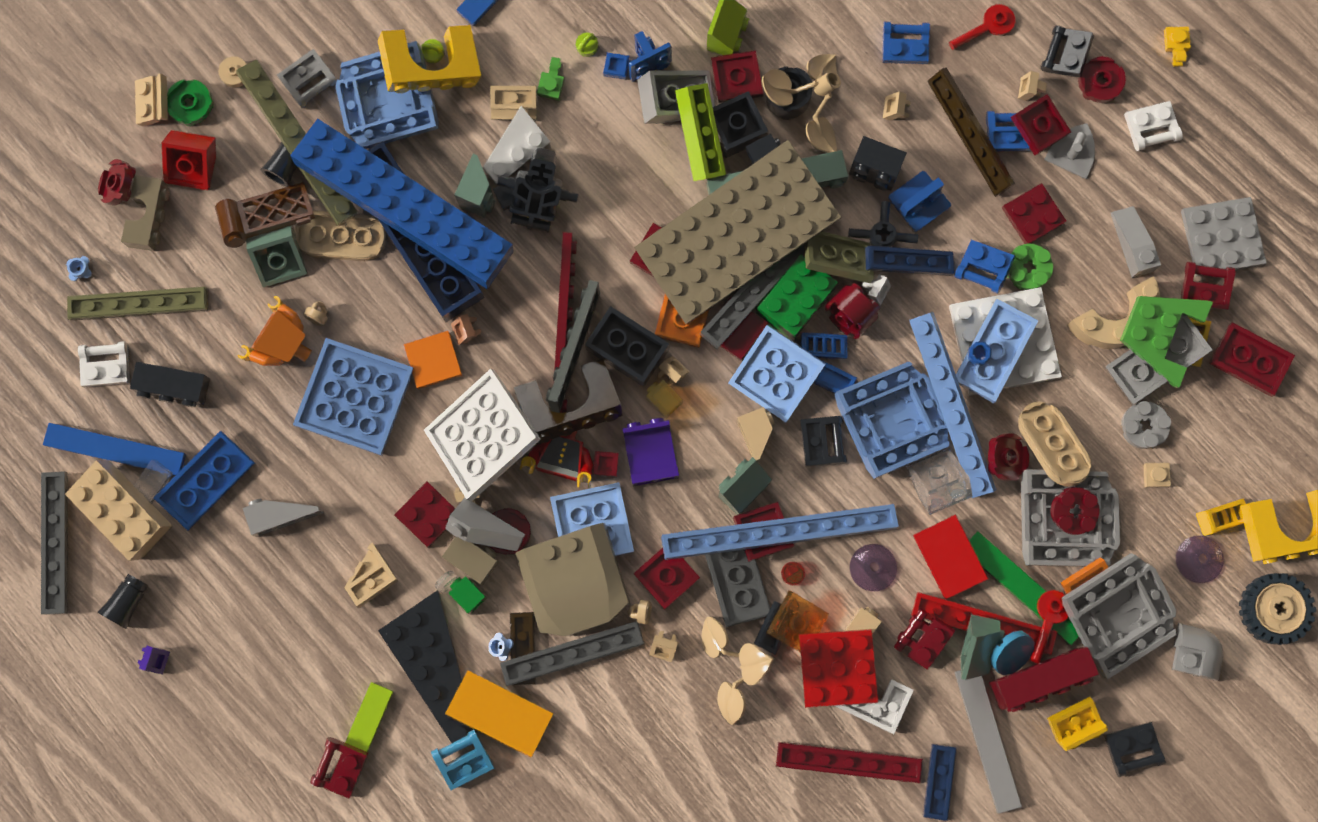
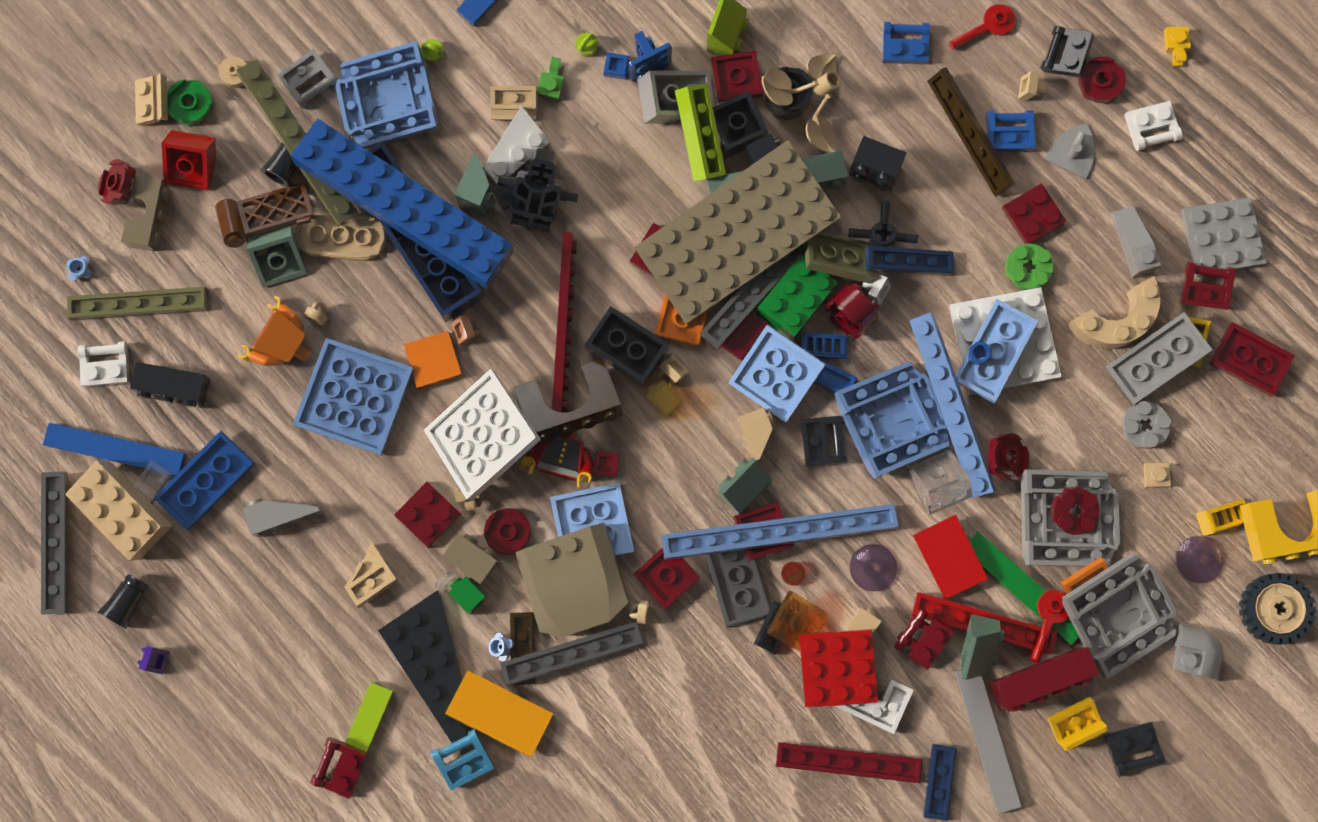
(405, 75): yellow arch -> none
(481, 527): light grey slope -> none
(570, 353): pearl dark grey plate -> none
(650, 452): dark purple panel -> none
(663, 648): tan tile -> none
(753, 665): tan plant -> none
(895, 106): tan tile -> none
(920, 200): blue bracket -> none
(986, 259): blue plate -> none
(1012, 653): dark azure tile -> none
(1041, 124): dark red tile -> none
(1054, 444): tan tile -> none
(1153, 327): bright green wing -> none

